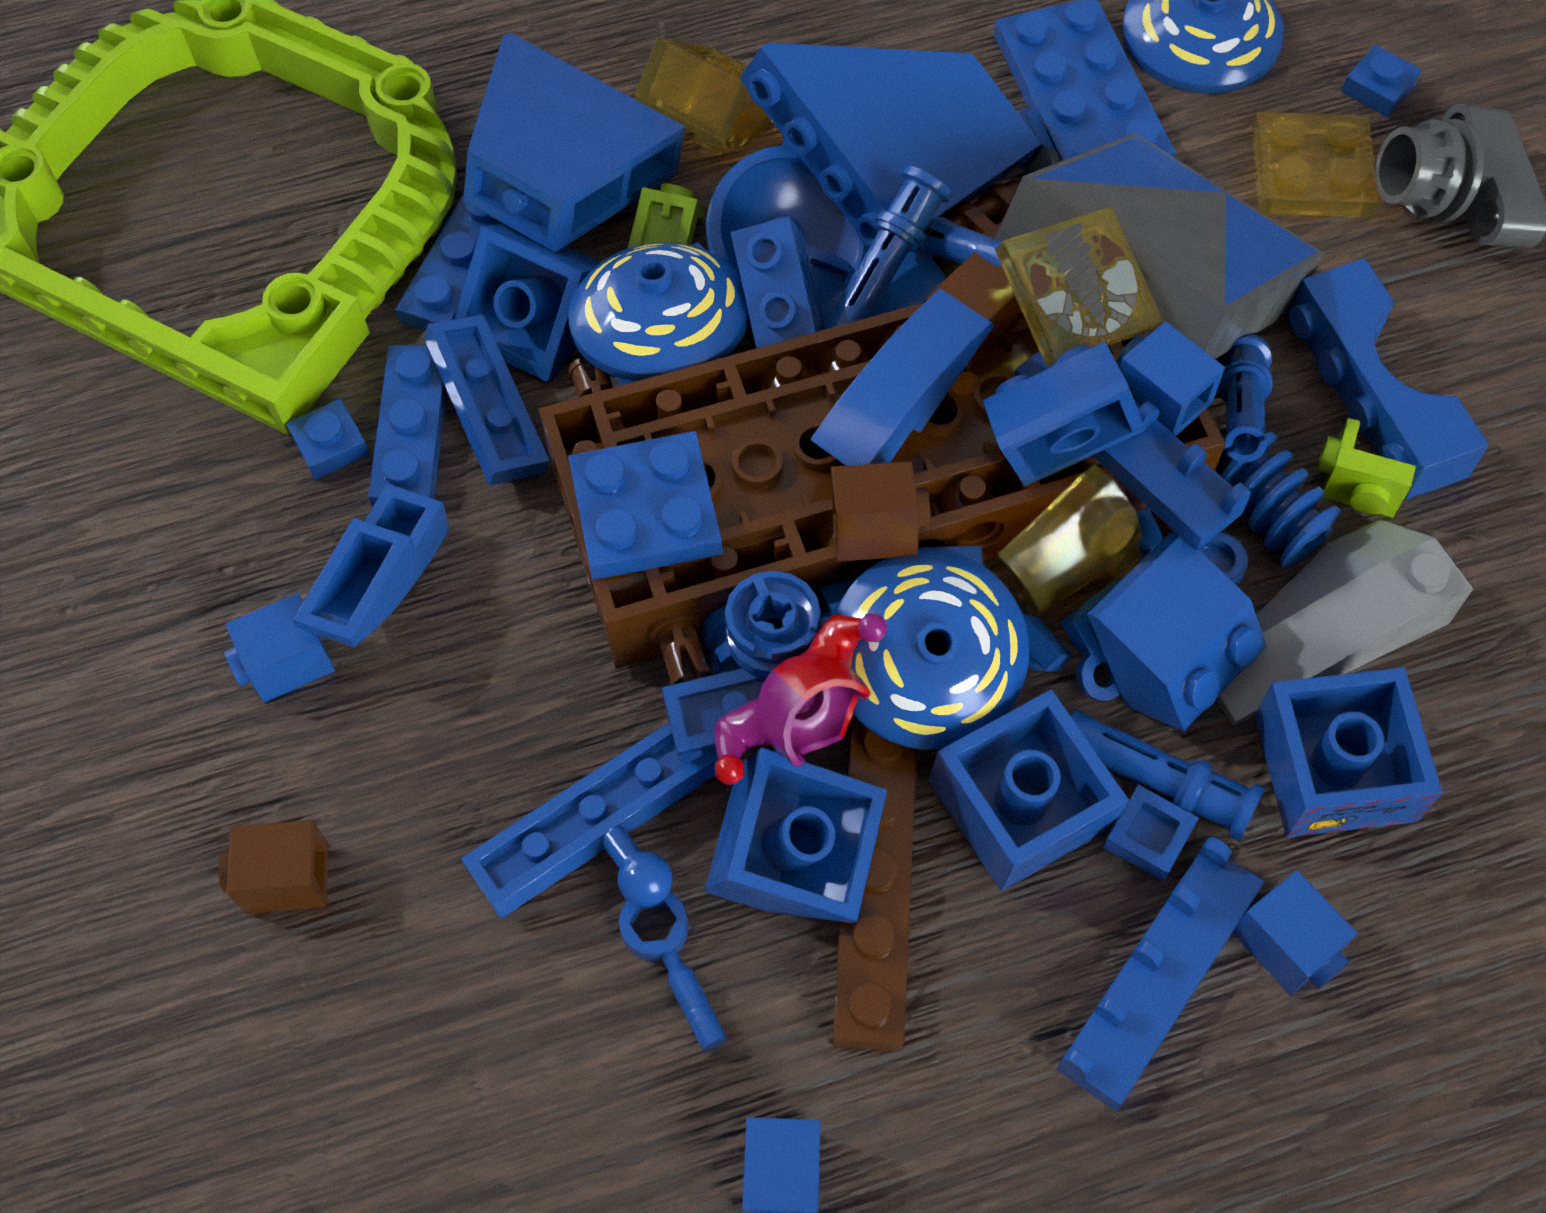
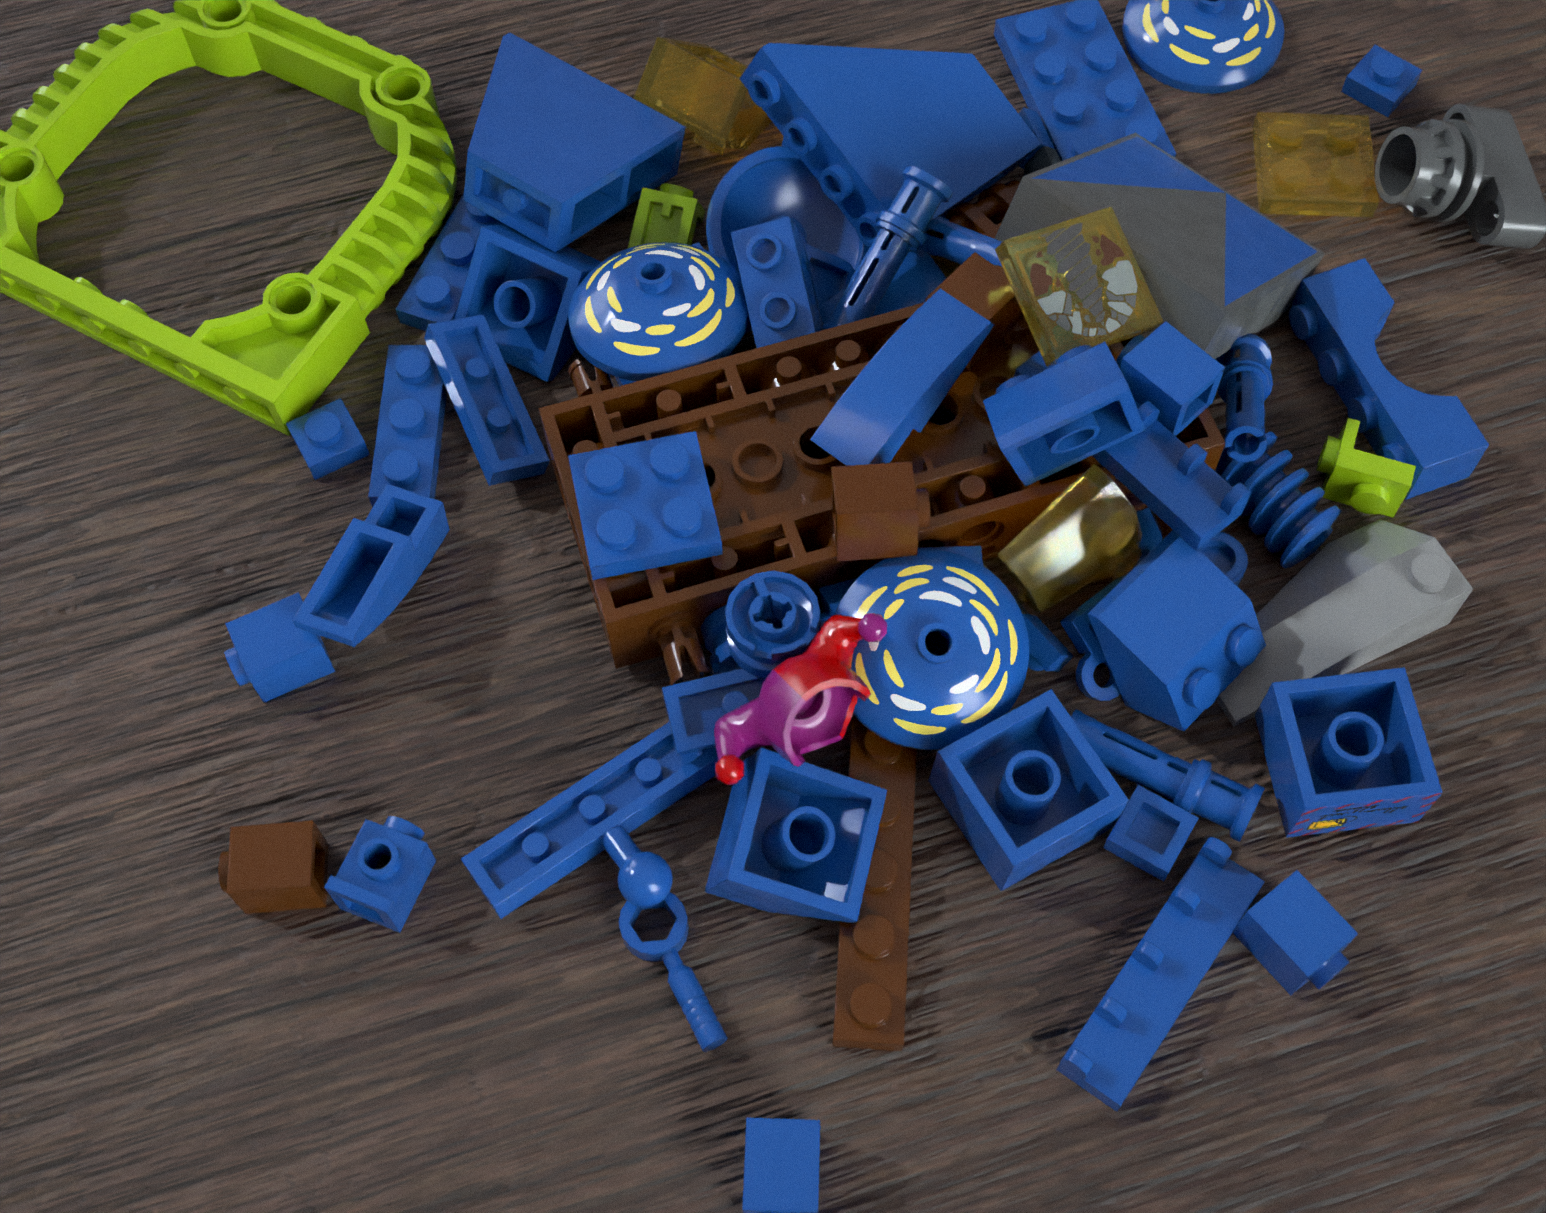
(389, 892): none -> blue brick

